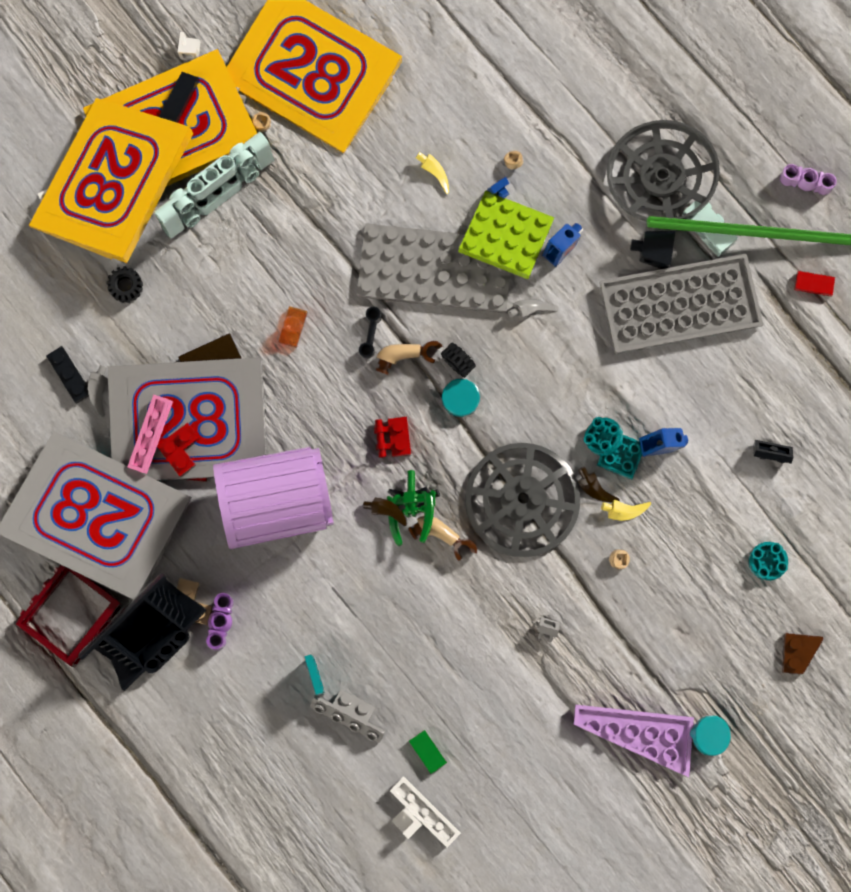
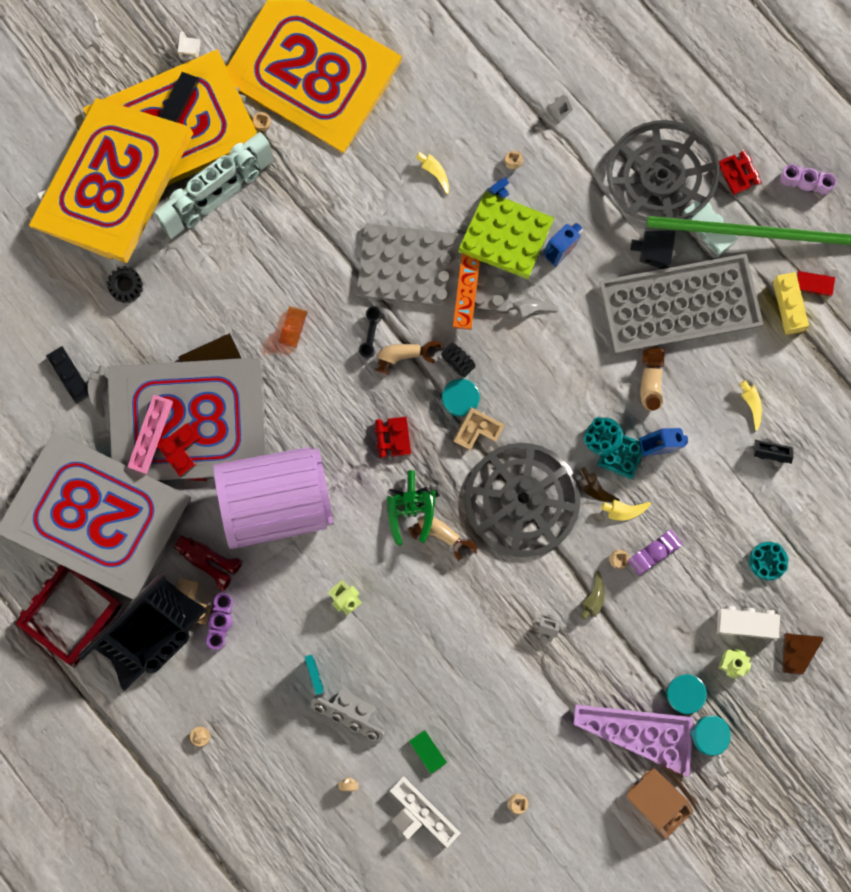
(199, 553): none -> dark red piece
(200, 736): none -> tan tile
(344, 597): none -> yellowish green brick
(348, 784): none -> tan tile
(385, 507): dark brown bar -> none
(466, 293): none -> orange tile
(475, 423): none -> tan plate
(517, 803): none -> tan tile
(560, 108): none -> light grey tile
(595, 600): none -> olive bar
(651, 380): none -> piece
(655, 552): none -> medium lavender piece
(659, 803): none -> medium nougat slope
(686, 694): none -> teal tile
(728, 663): none -> yellowish green brick
(734, 174): none -> red plate
(748, 623): none -> white brick
(752, 398): none -> light yellow bar
(790, 303): none -> light yellow brick

